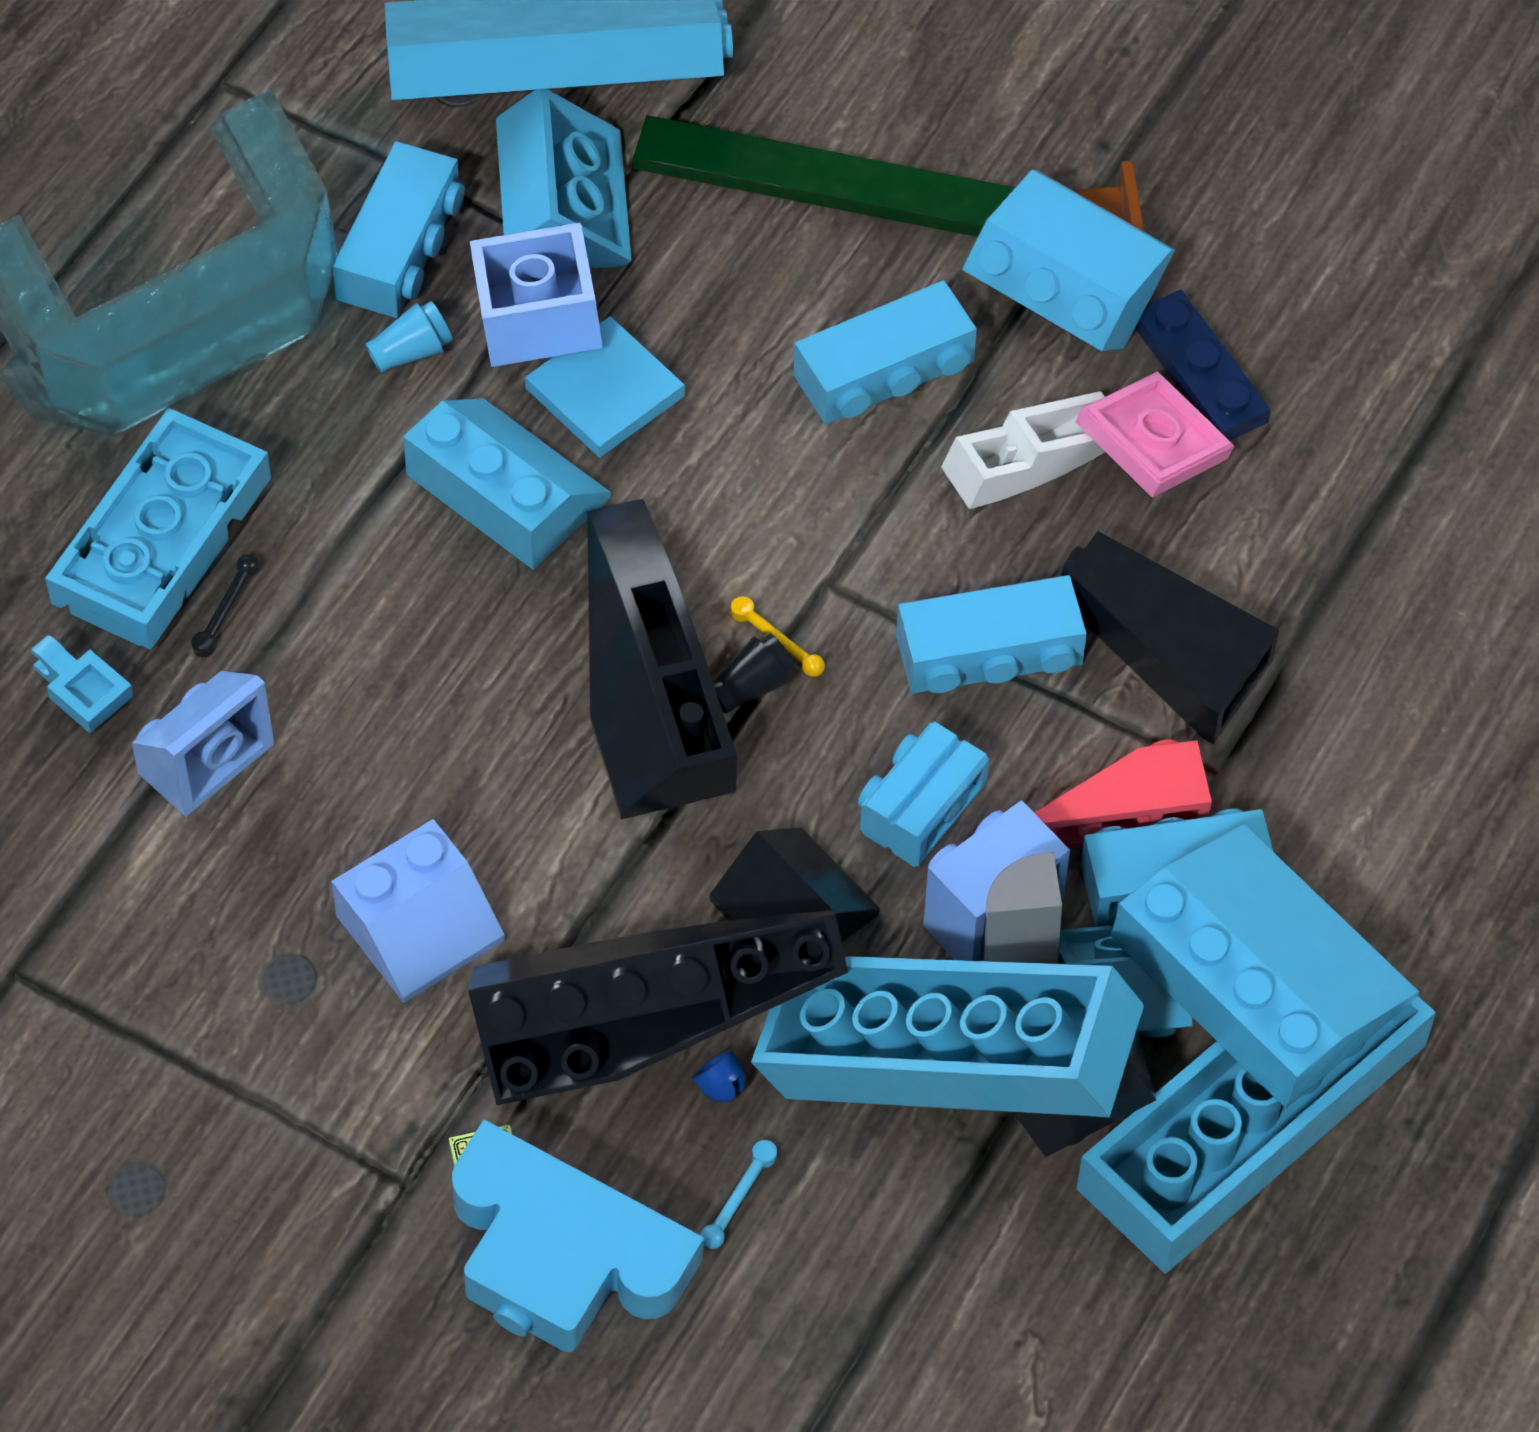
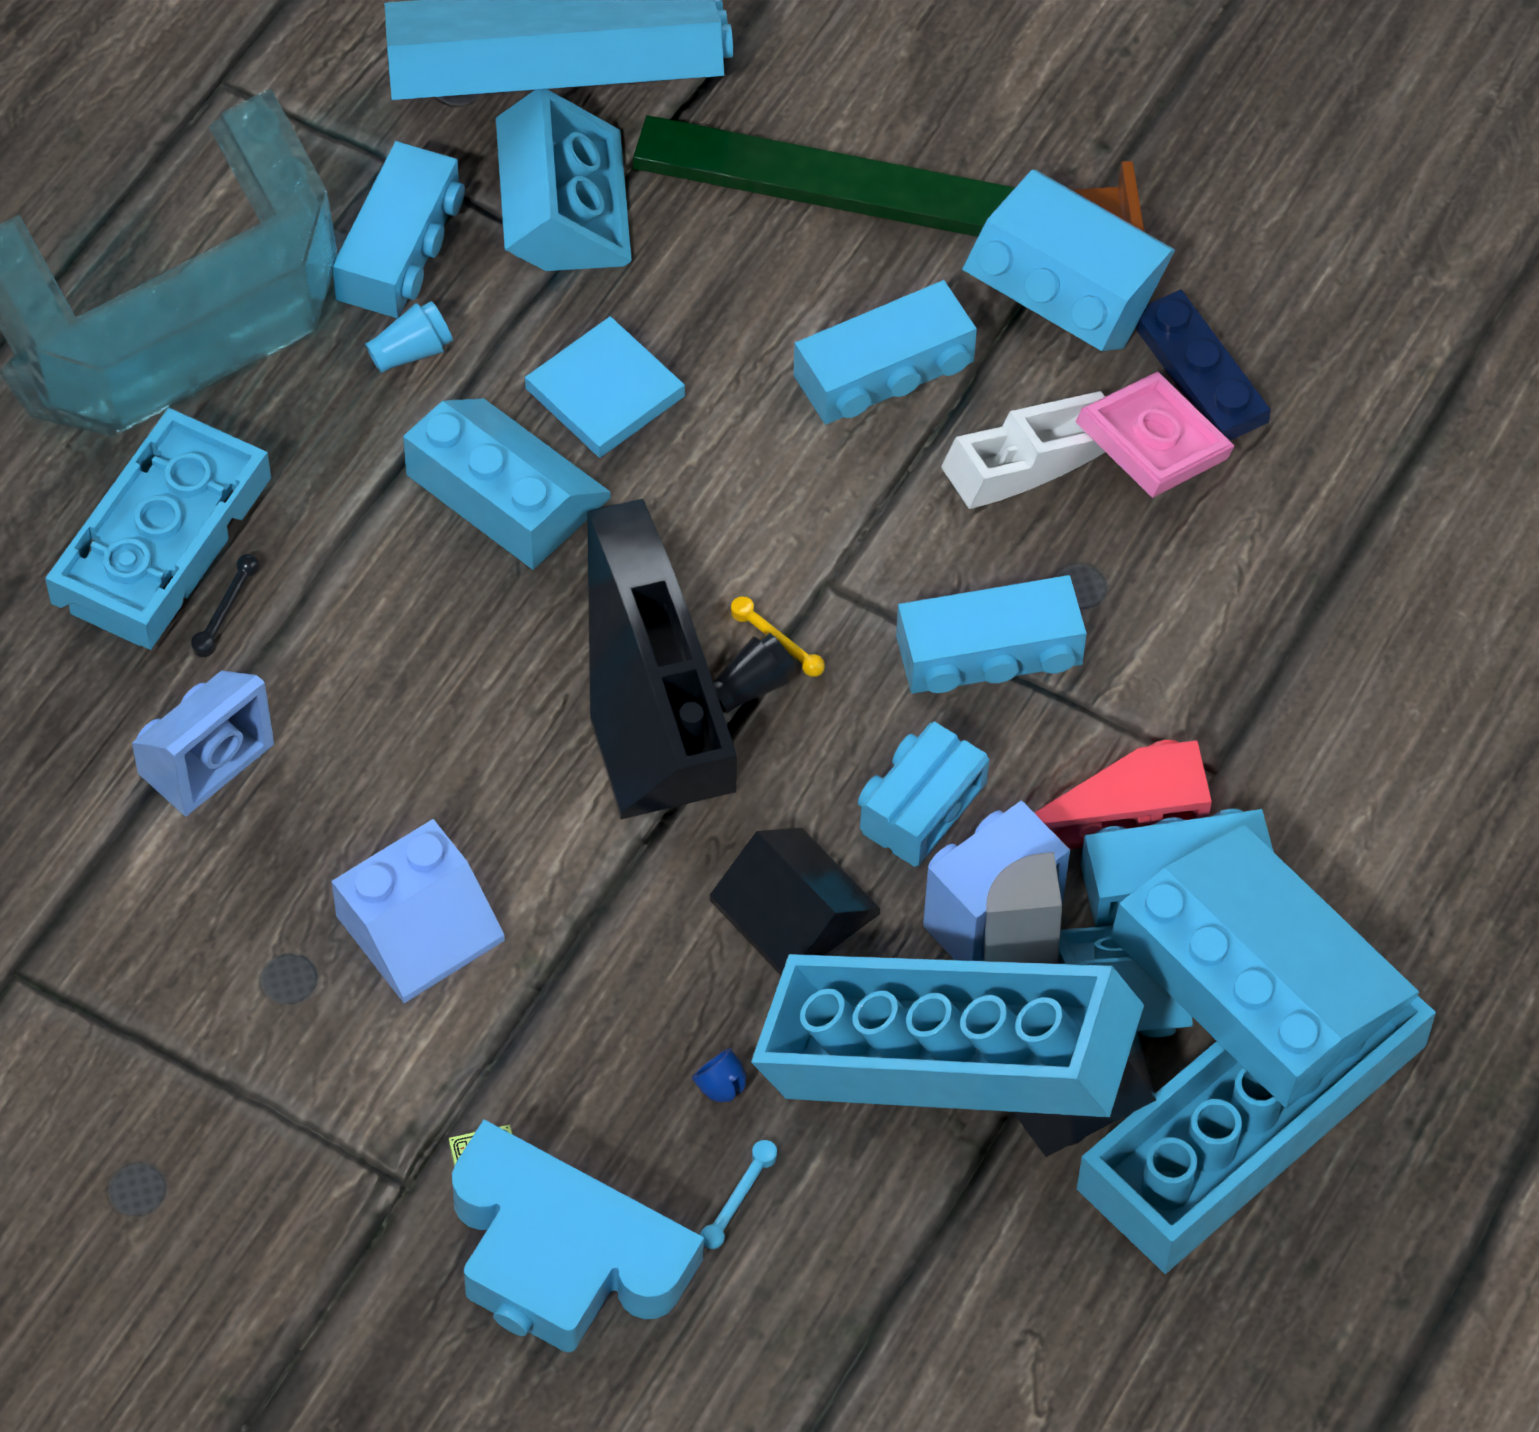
(81, 687): medium azure plate -> none
(536, 294): light blue brick -> none
(638, 998): black wedge -> none
(1171, 632): black slope -> none

